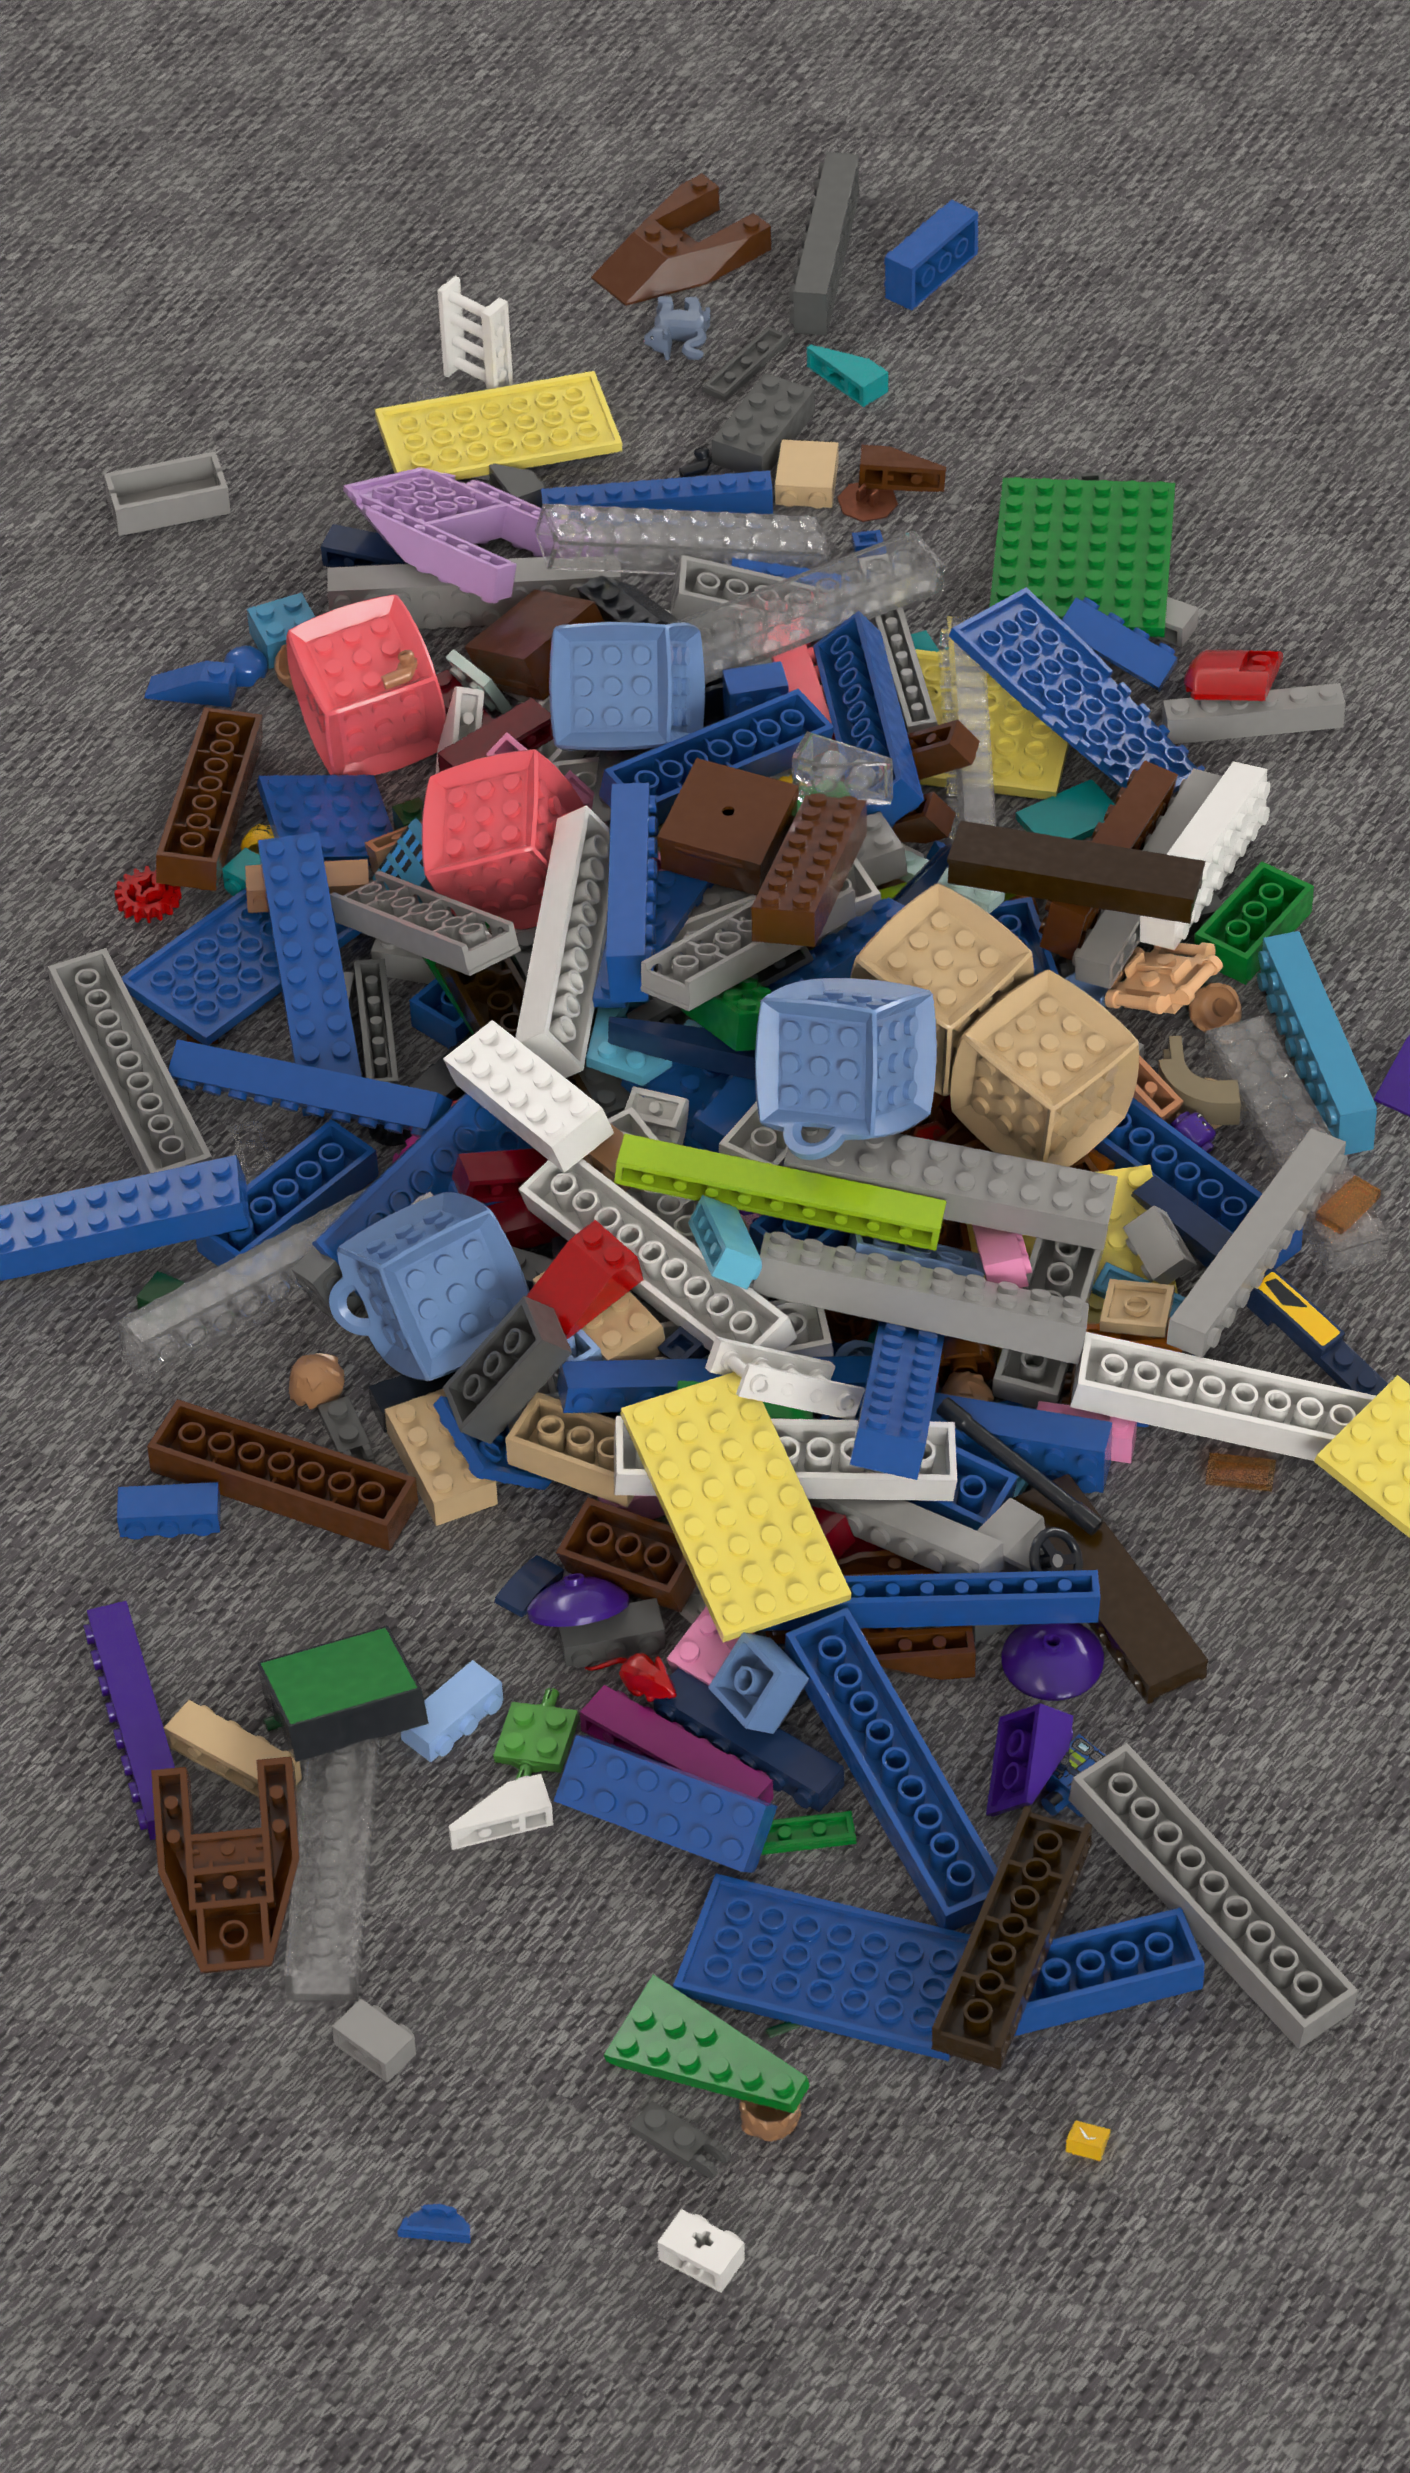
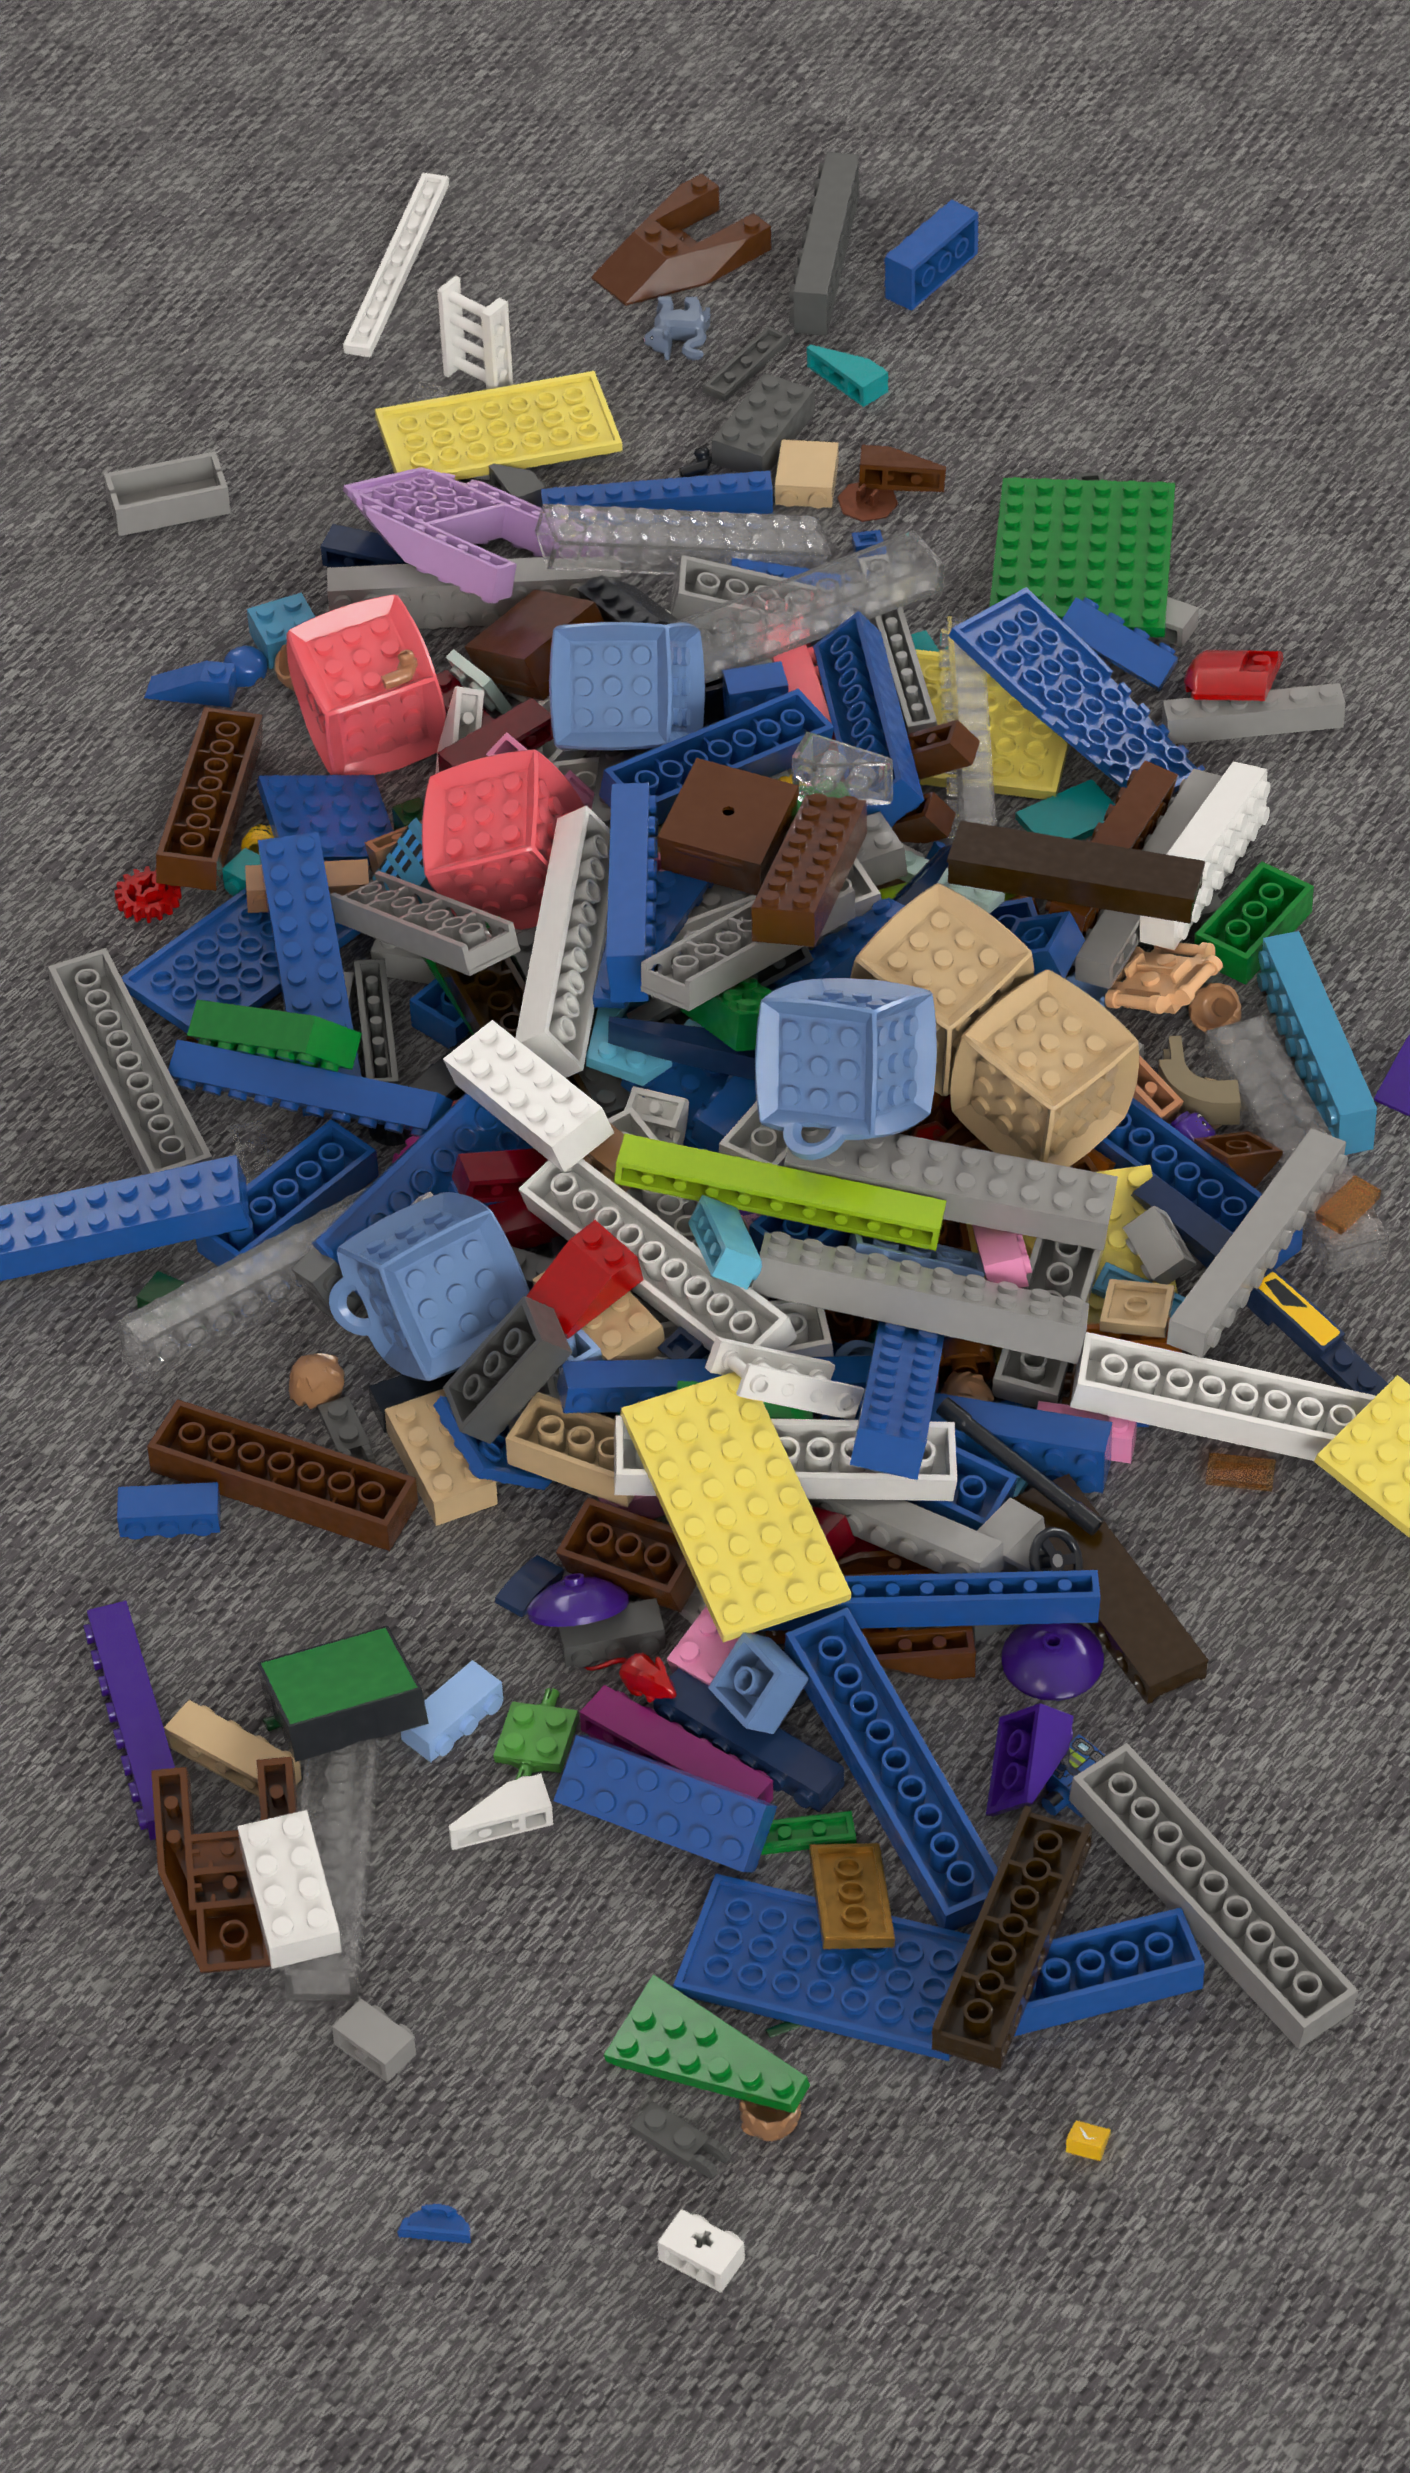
(275, 1035): none -> green brick
(289, 1889): none -> white brick
(396, 265): none -> white plate
(851, 1896): none -> pearl gold tile
(1052, 939): none -> blue brick
(1243, 1154): none -> reddish brown slope

